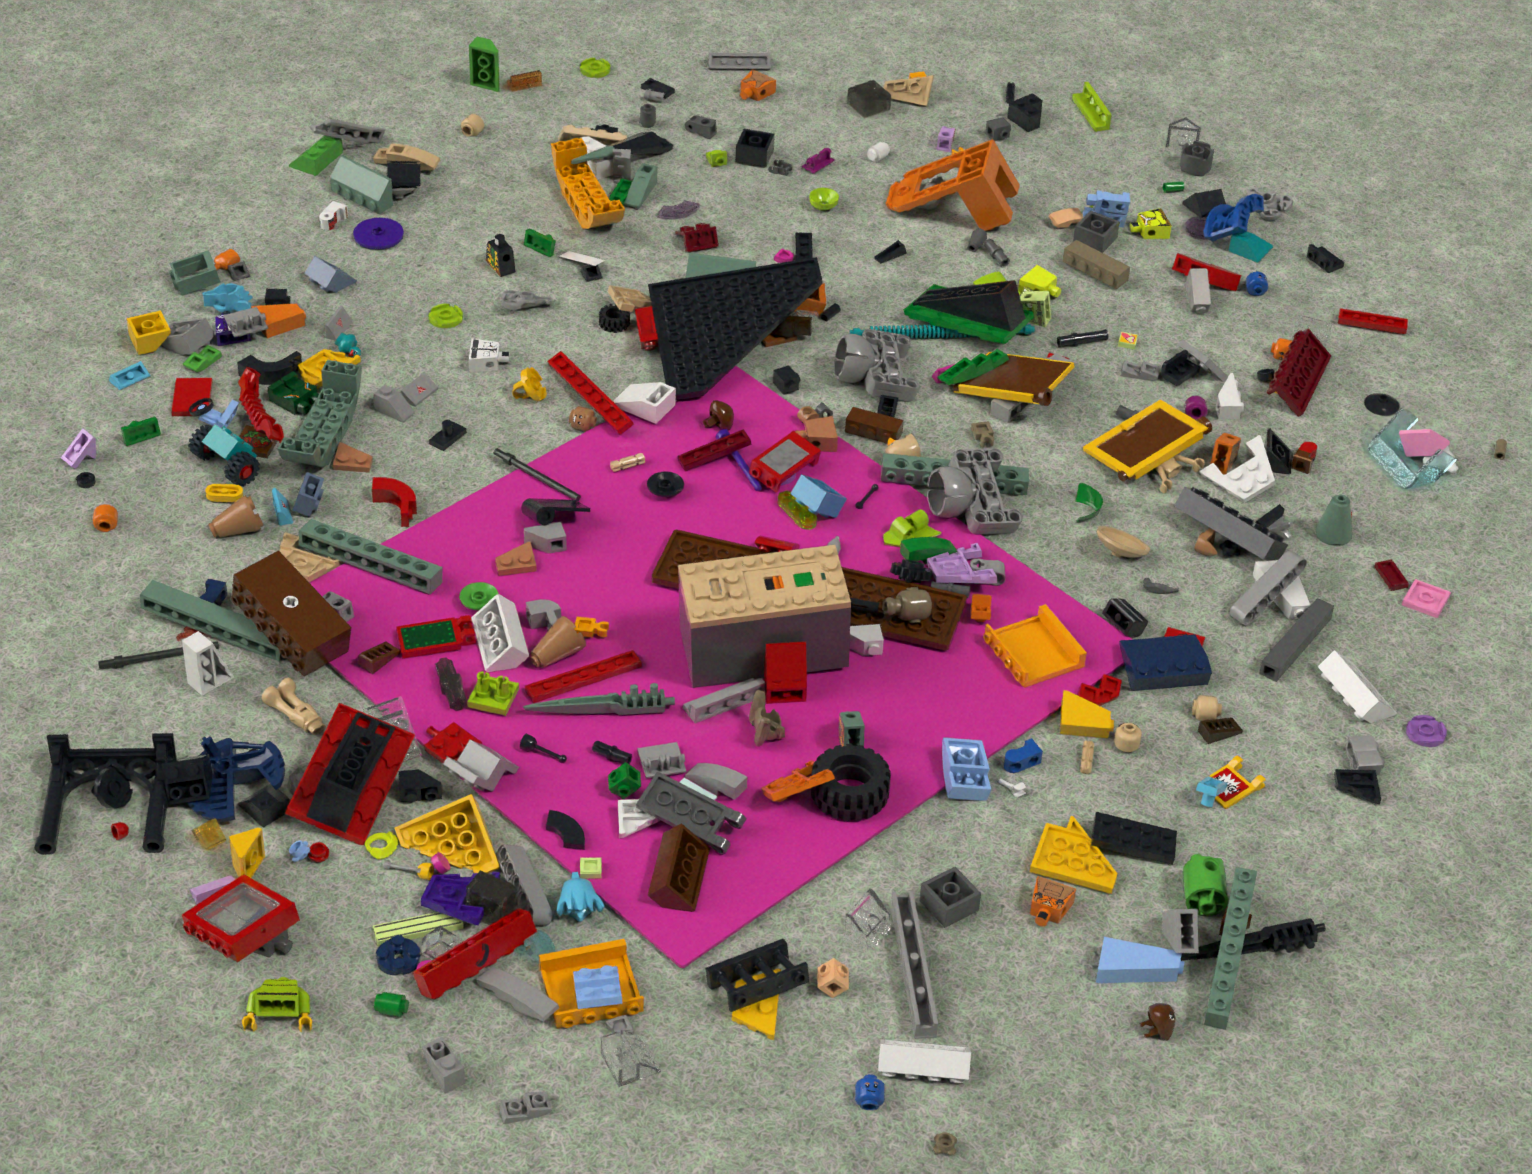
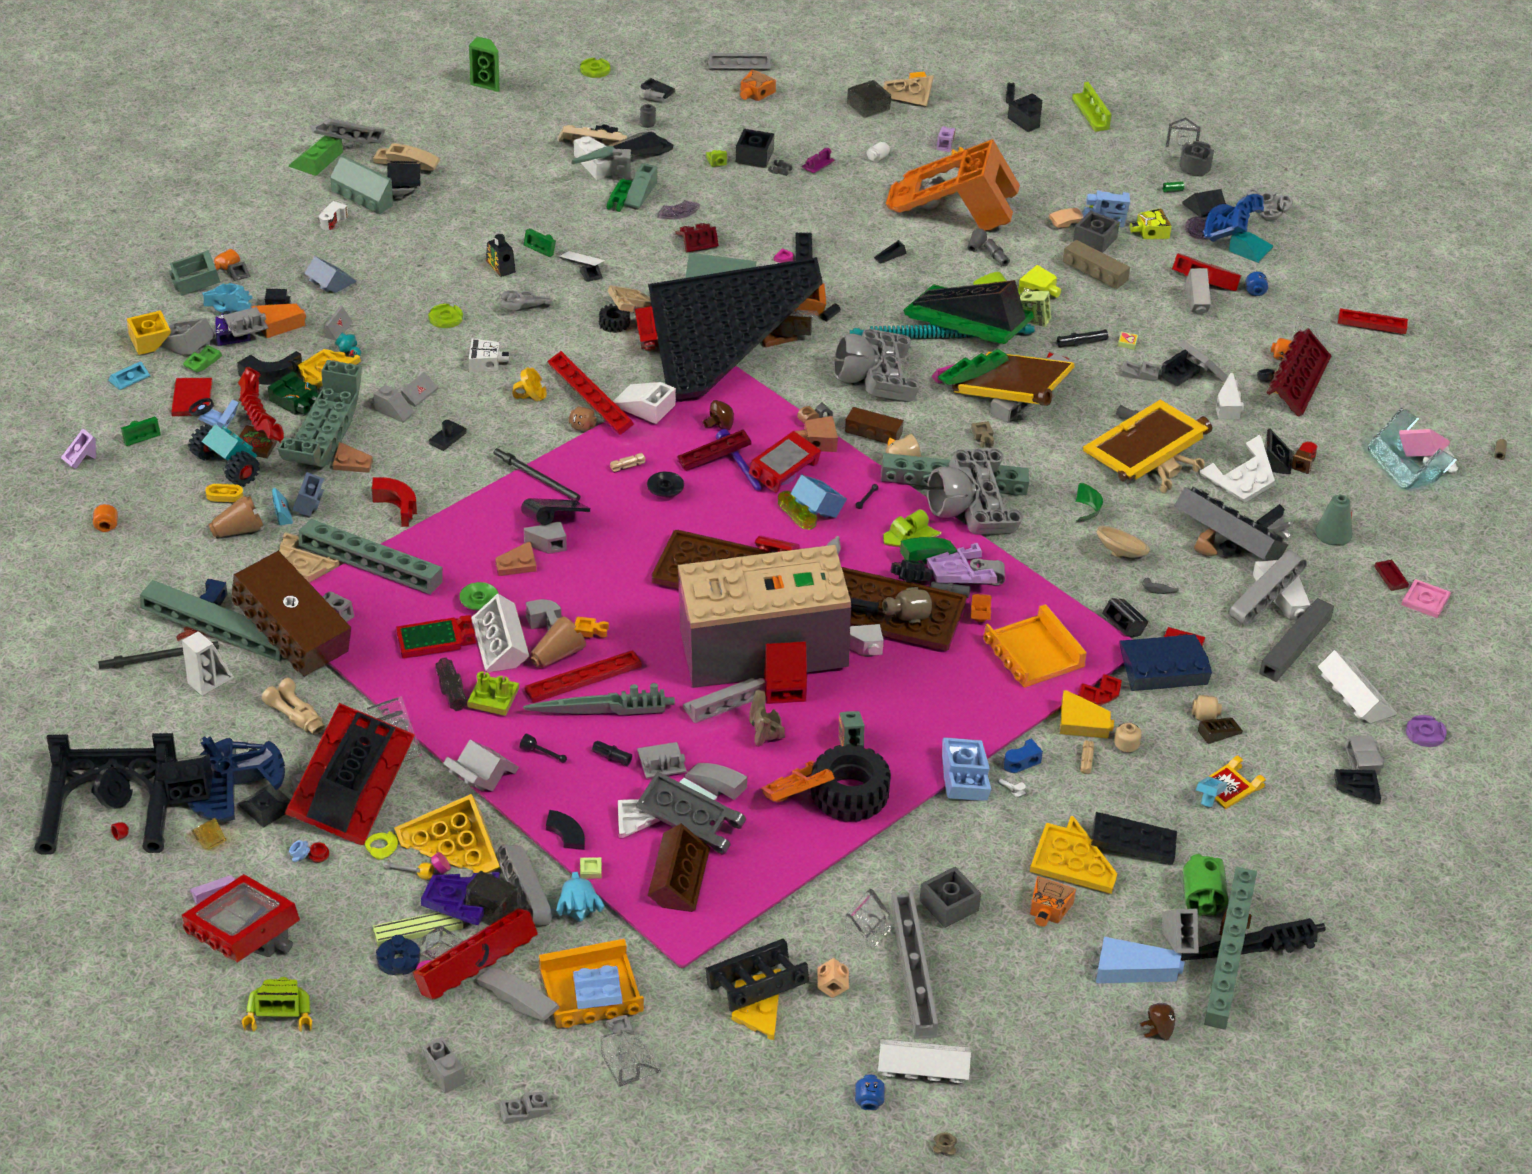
(85, 480): black tile -> none
(247, 851): yellow slope -> none
(372, 663): reddish brown slope -> none
(378, 233): dark purple piece -> none
(391, 1004): green brick -> none
(418, 786): black slope -> none
(448, 742): red plate -> none
(472, 125): tan head -> none
(525, 80): clear orange panel -> none
(538, 944): clear light blue piece -> none
(582, 188): light orange slope -> none
(624, 780): green brick -> none
(702, 126): dark grey leg -> none
(786, 379): black brick -> none
(823, 195): lime piece -> none
(888, 401): black slope -> none
(998, 129): dark grey brick -> none
(1195, 407): magenta head -> none
(1225, 447): orange torso -> none
(1324, 258): black bracket -> none
(1381, 404): black dish -> none

